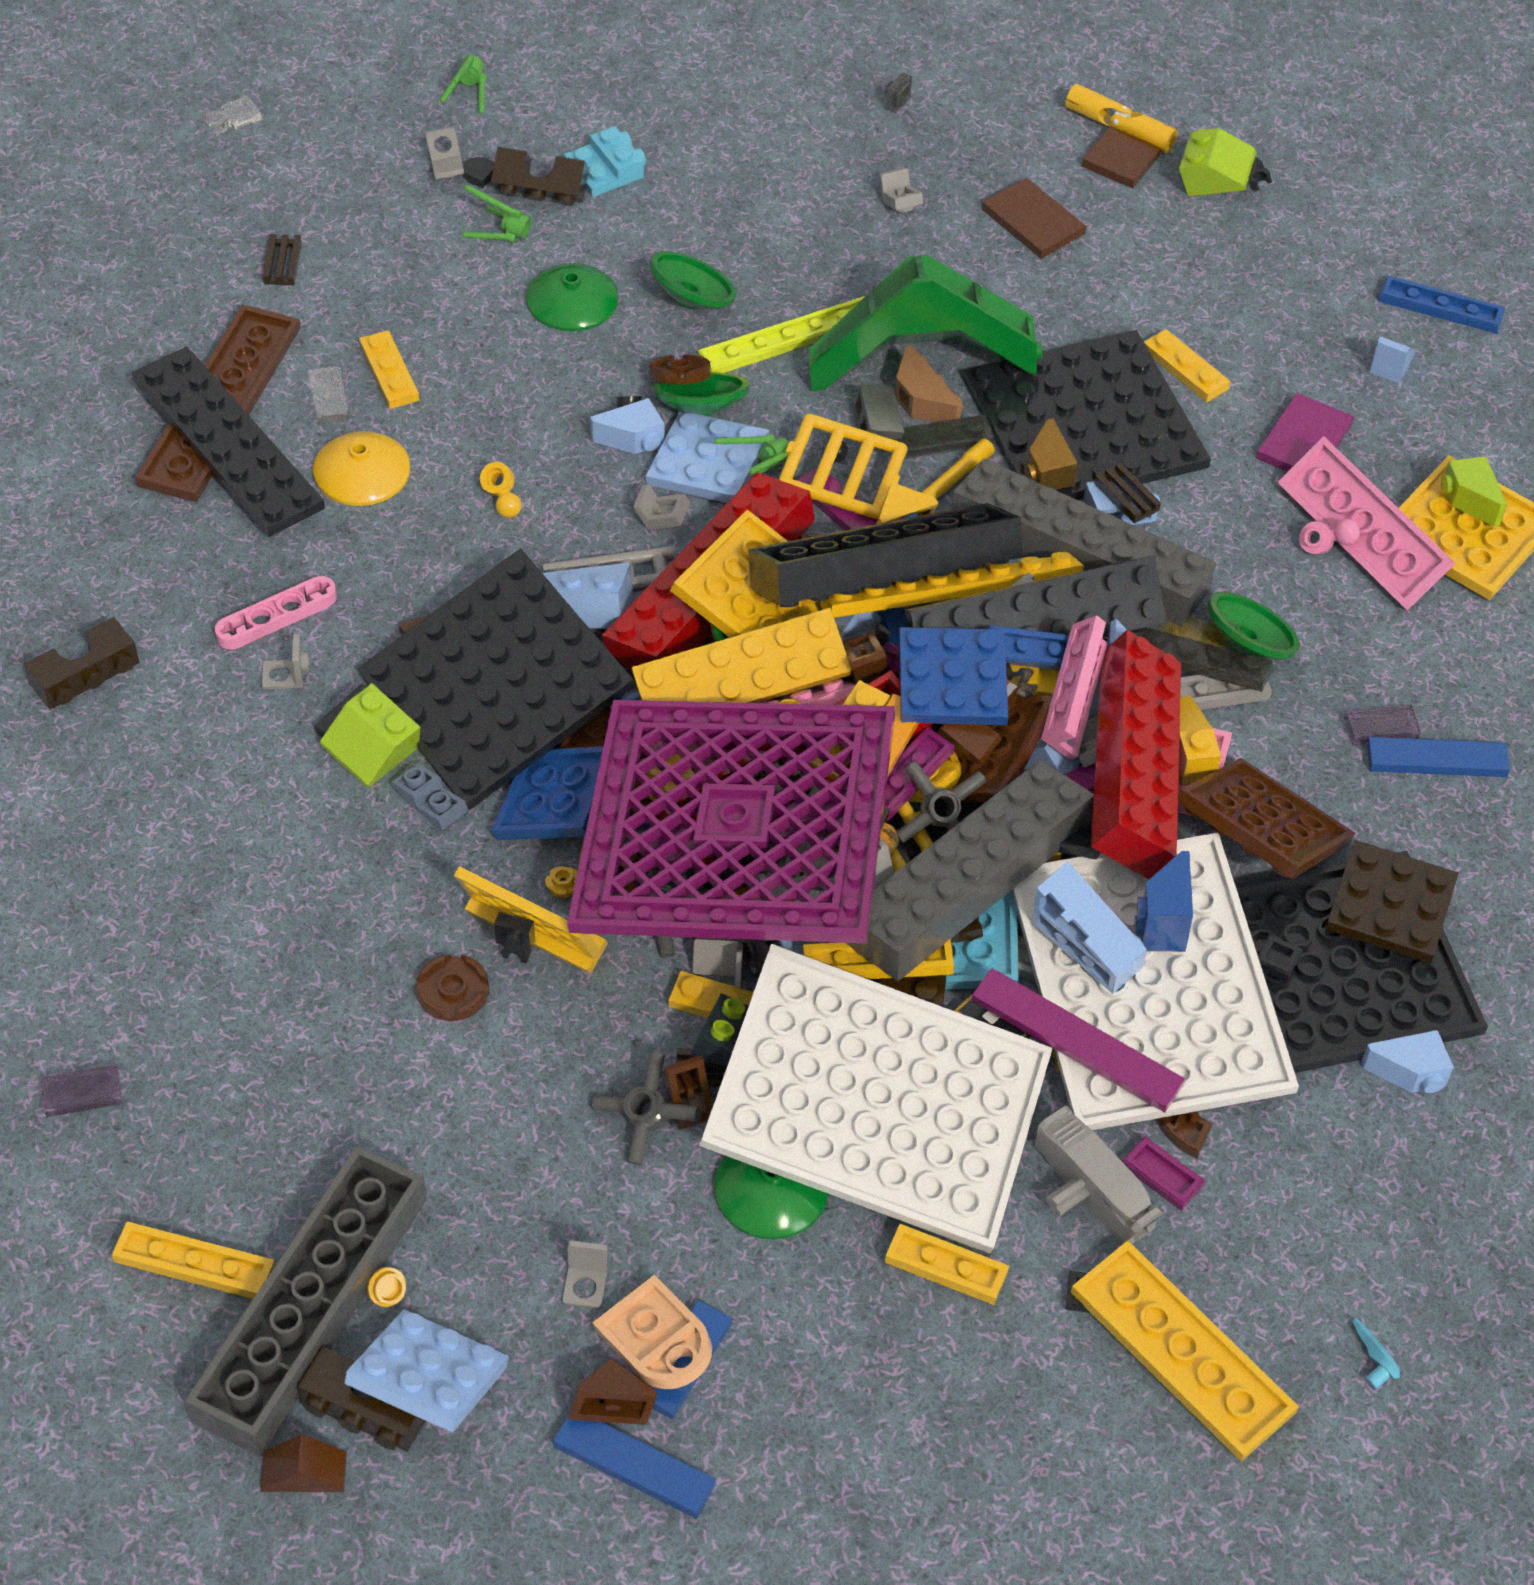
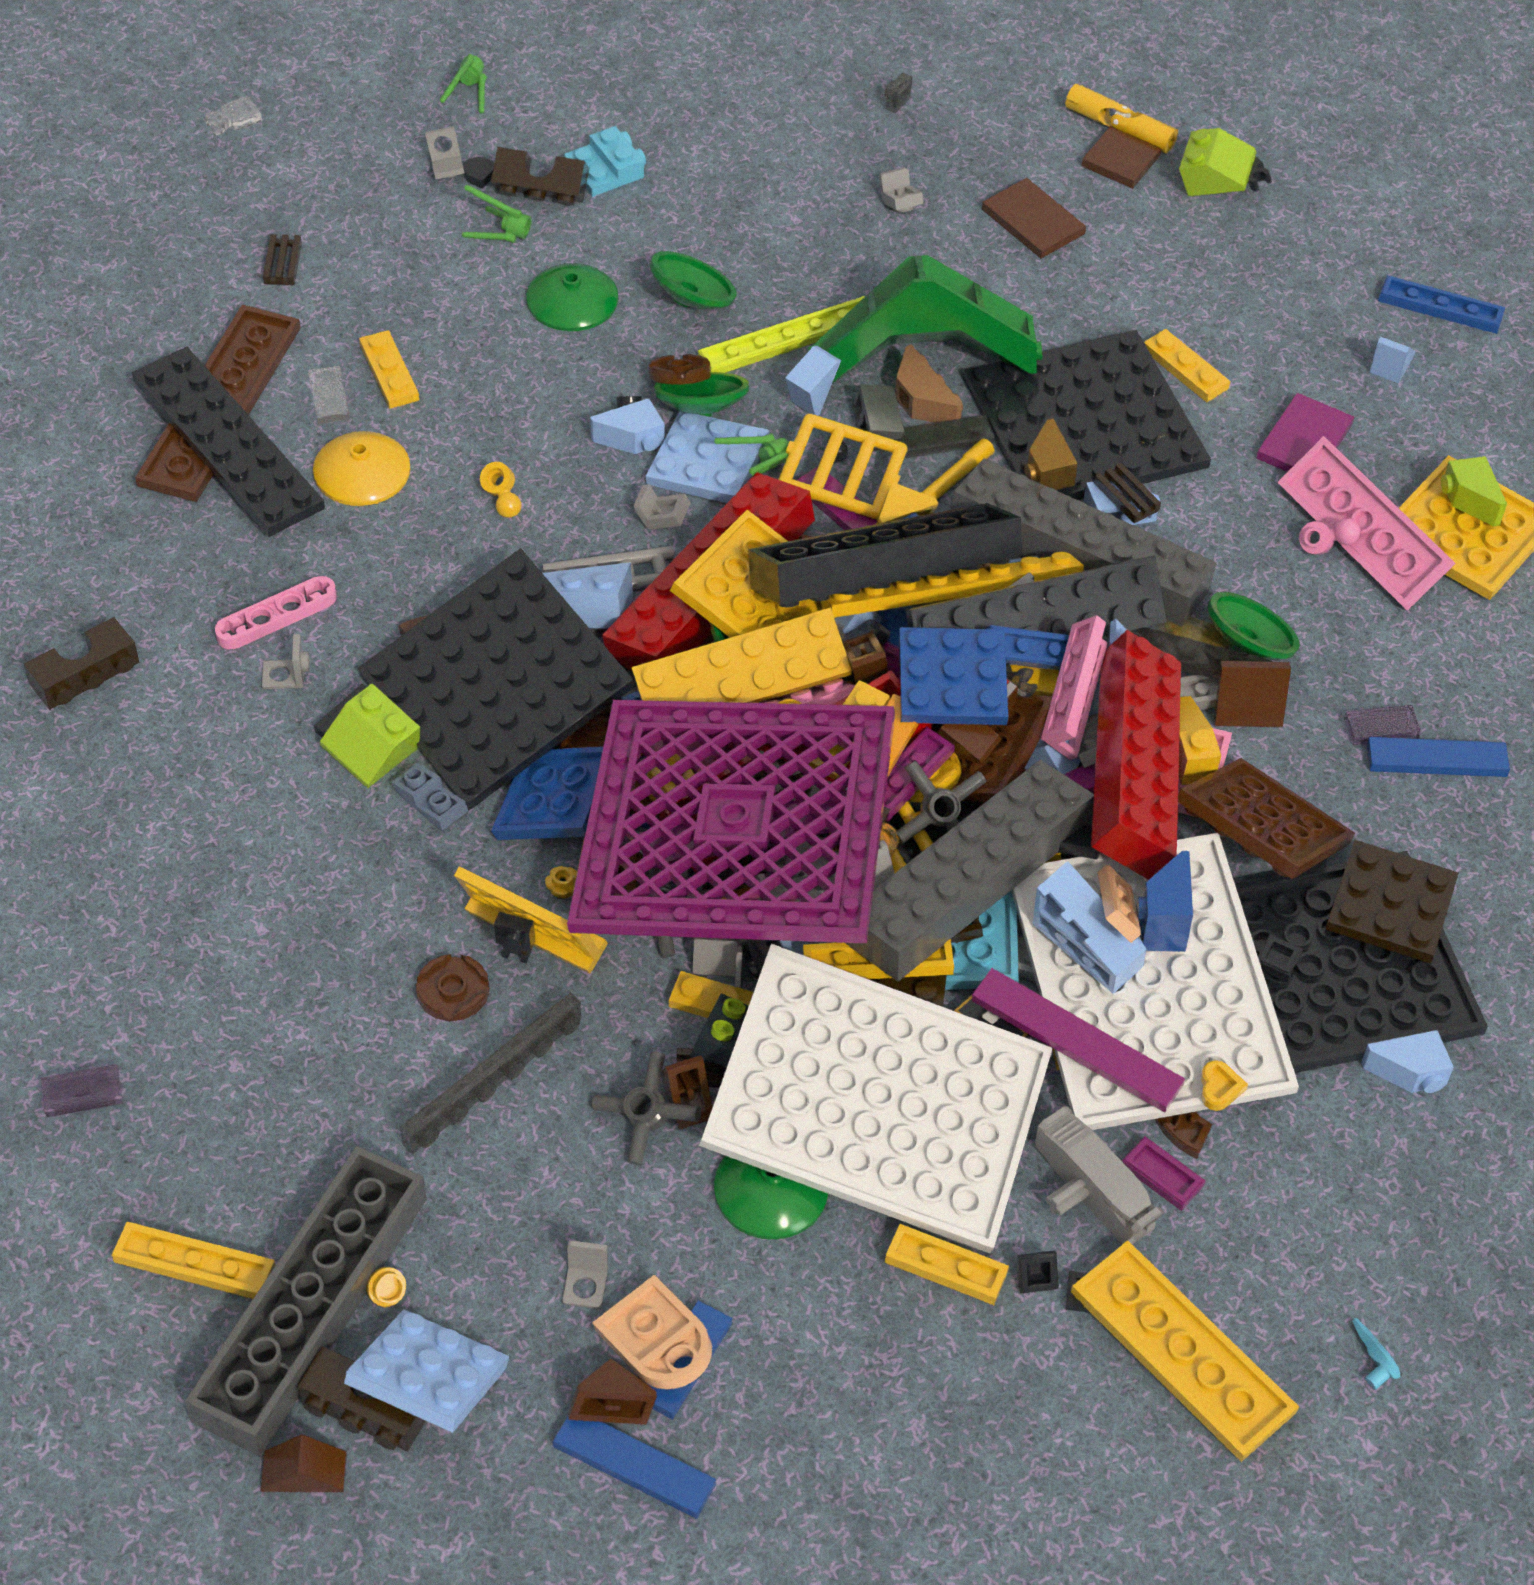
(484, 1079): none -> clear smoke plate
(812, 379): none -> light blue slope
(1037, 1272): none -> black slope
(1119, 903): none -> light nougat tile
(1220, 1085): none -> yellow tile
(1252, 693): none -> reddish brown tile

